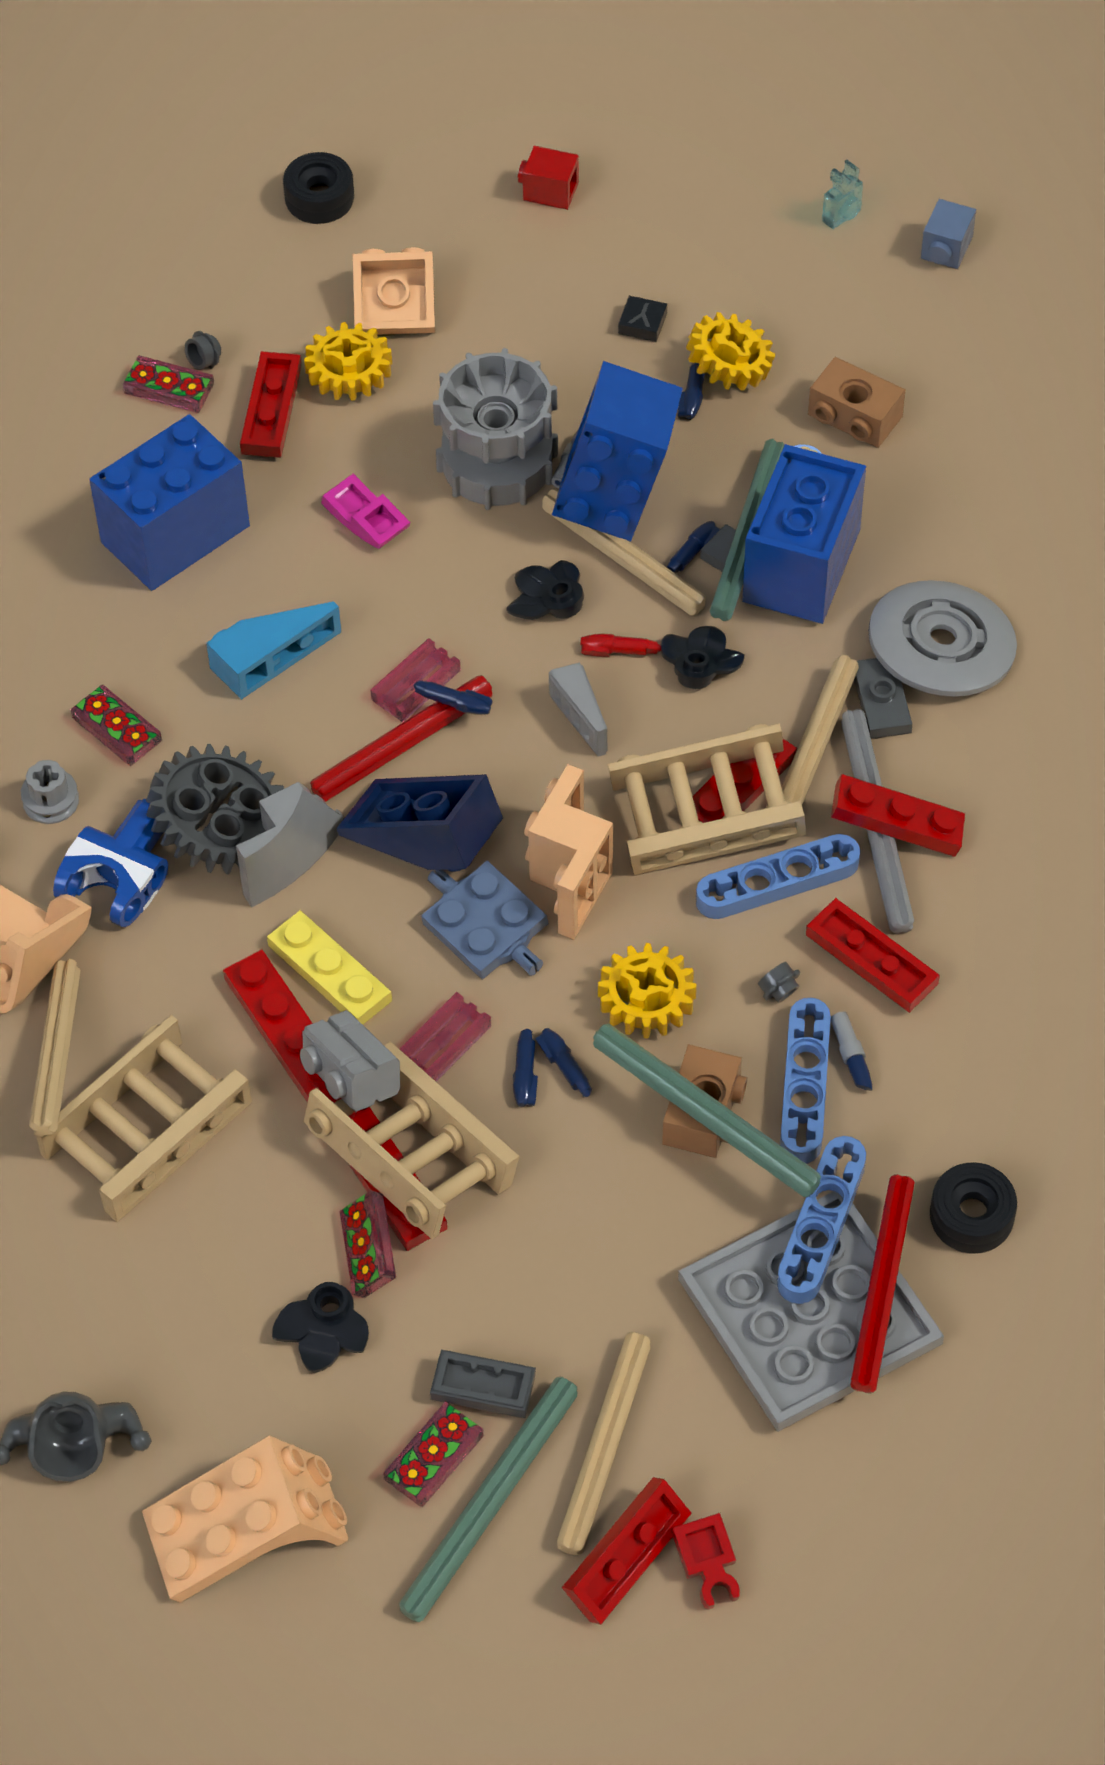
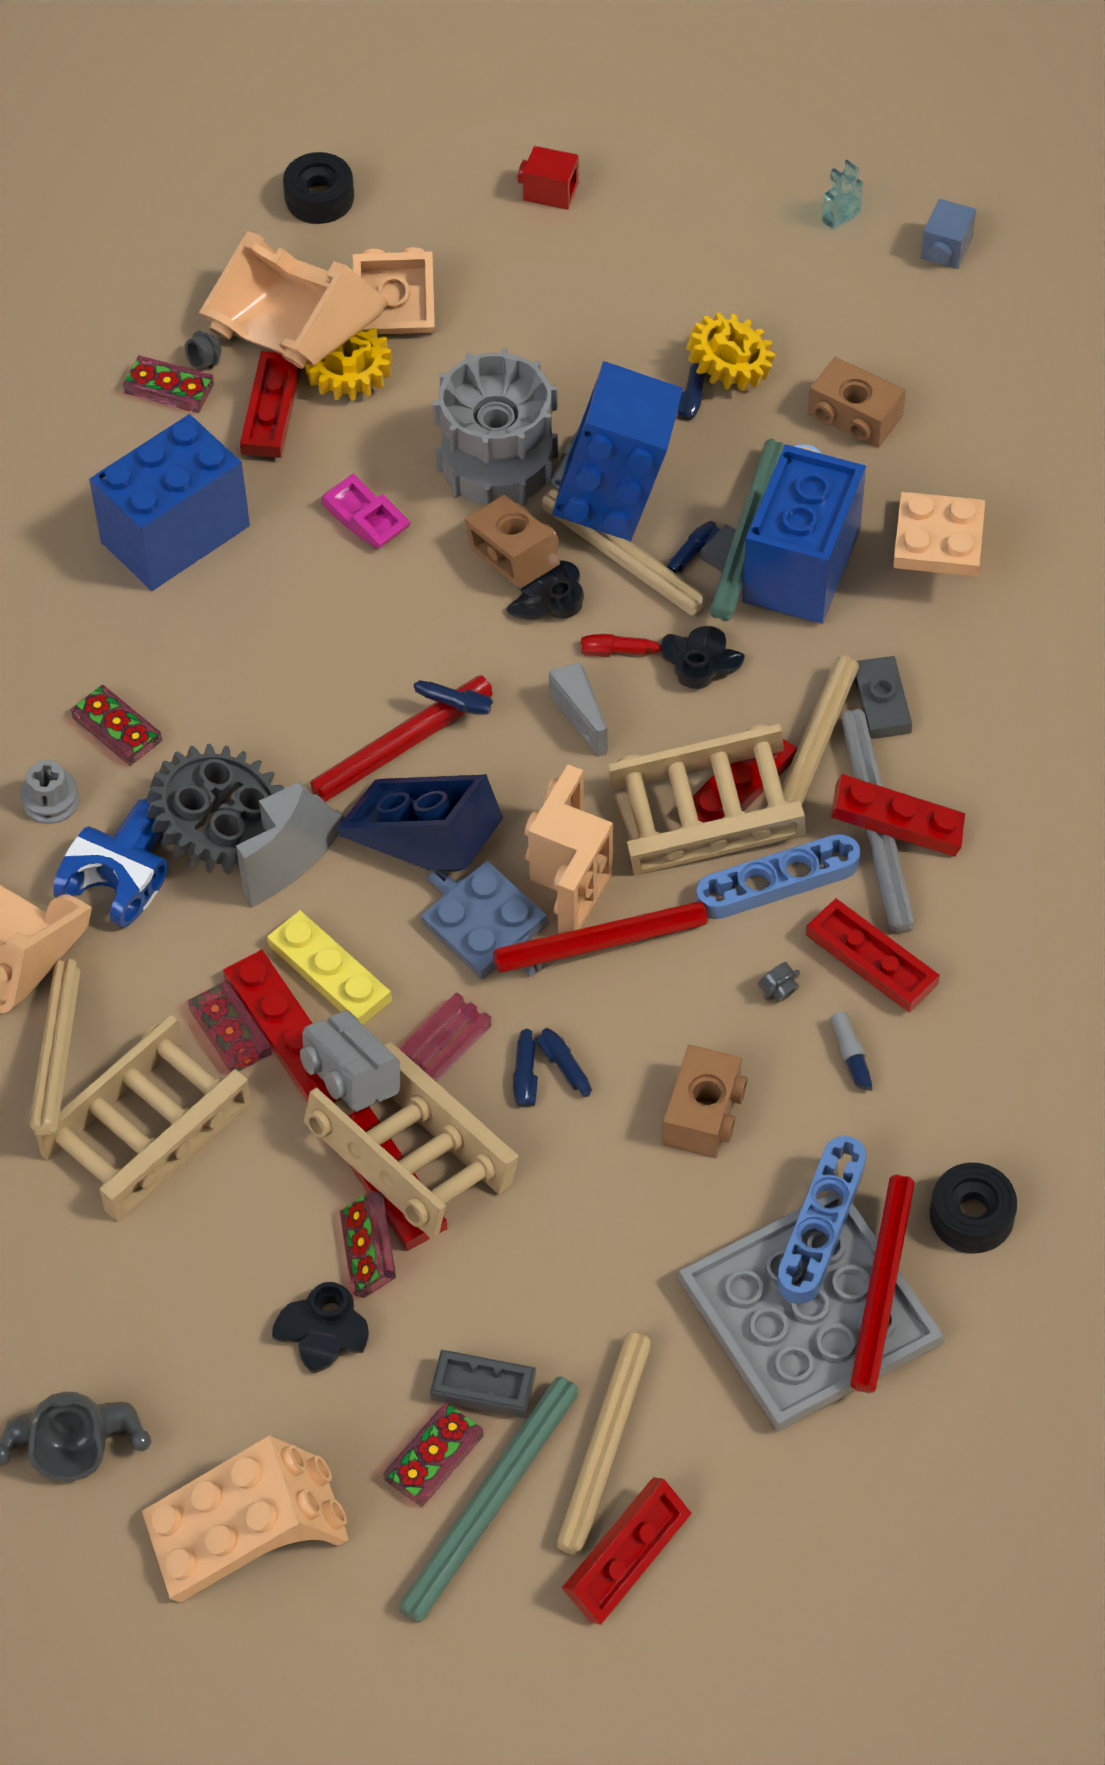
(229, 1027): none -> clear pink tile
(269, 644): dark azure slope -> none
(289, 303): none -> light nougat windscreen
(408, 672): clear pink tile -> none
(513, 541): none -> medium nougat brick
(599, 937): none -> red axle
(642, 318): black tile -> none
(648, 992): yellow gear -> none
(705, 1552): red plate -> none
(707, 1110): sand green axle -> none
(808, 1080): medium blue beam -> none
(939, 534): none -> light nougat bracket
(969, 665): light grey piece -> none

